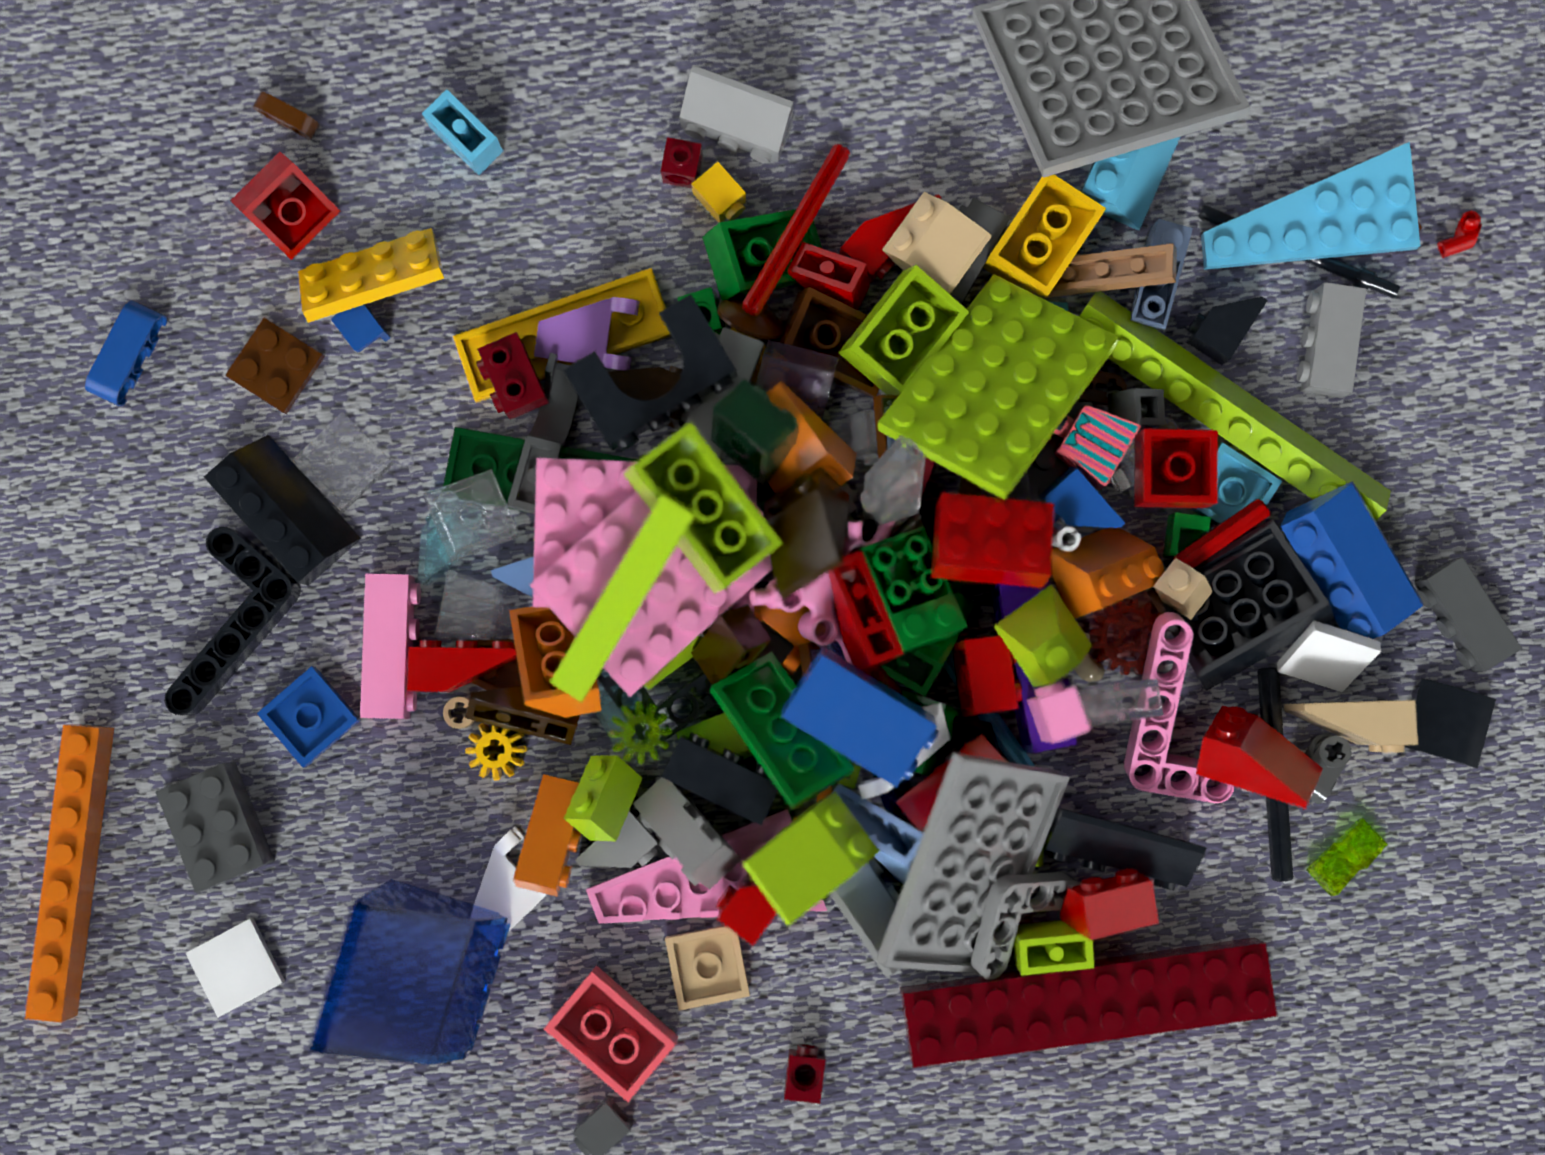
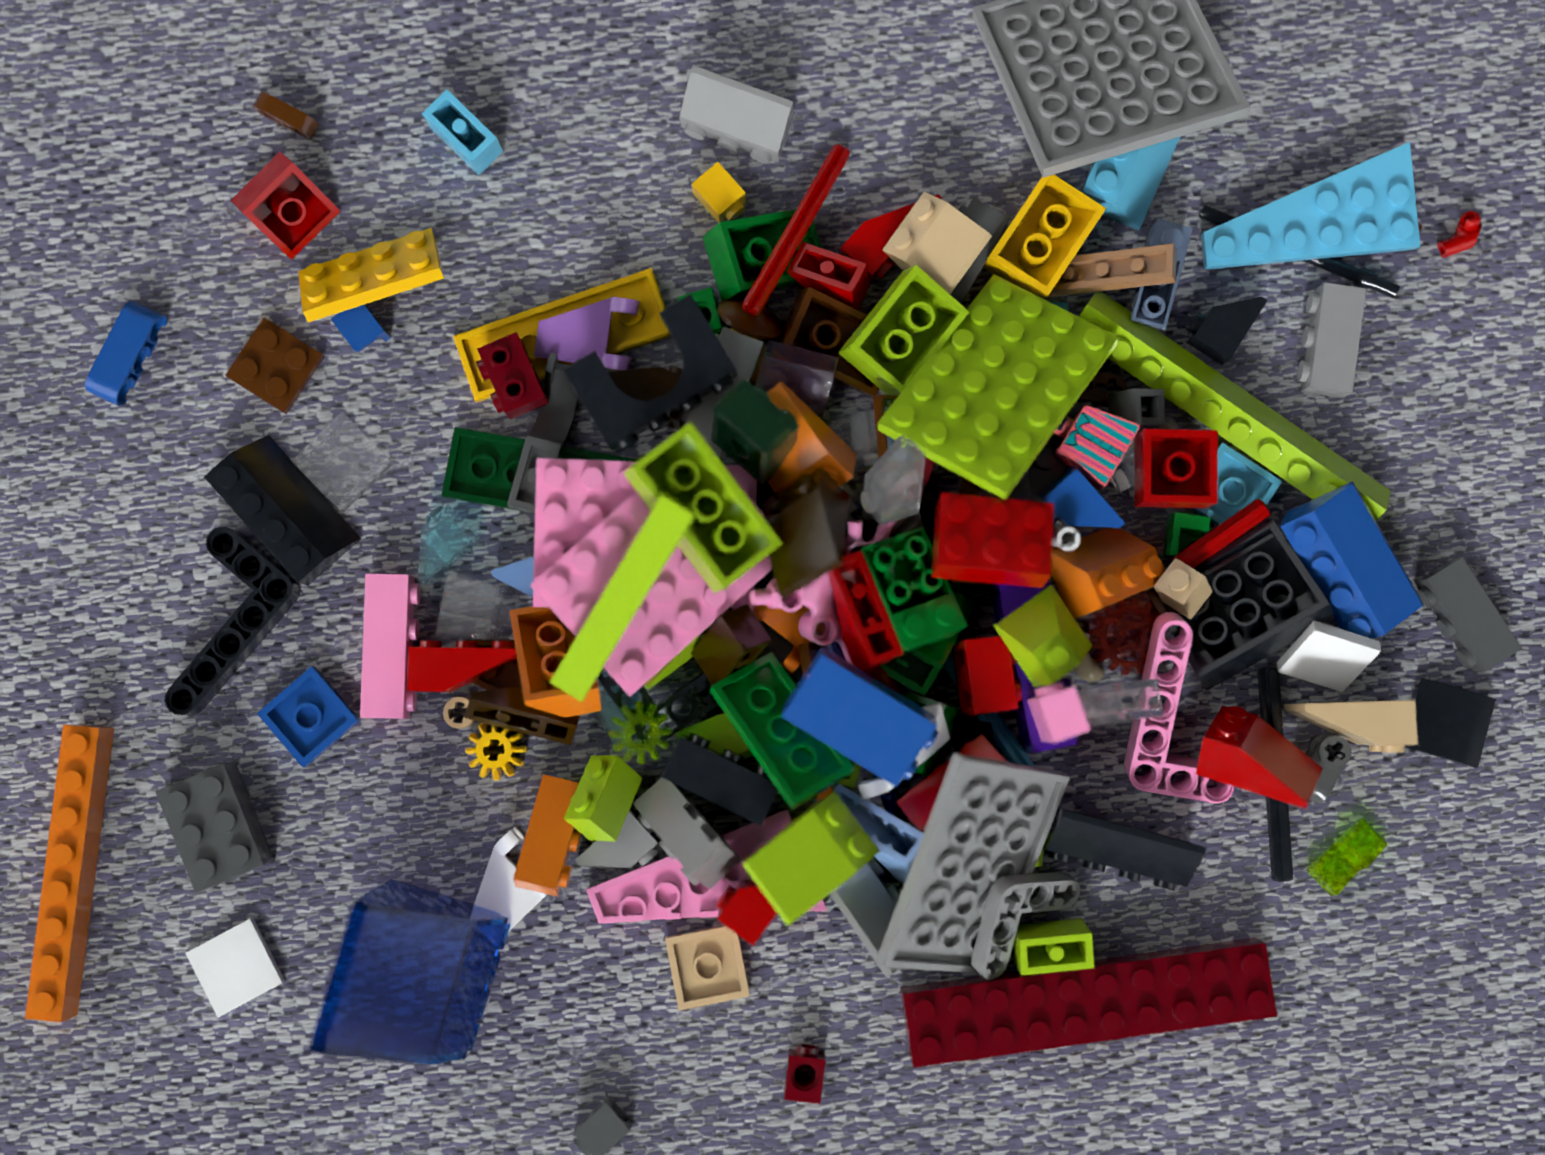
(471, 515): clear plate -> none
(612, 1033): coral brick -> none
(681, 162): dark red brick -> none
(1110, 904): red slope -> none

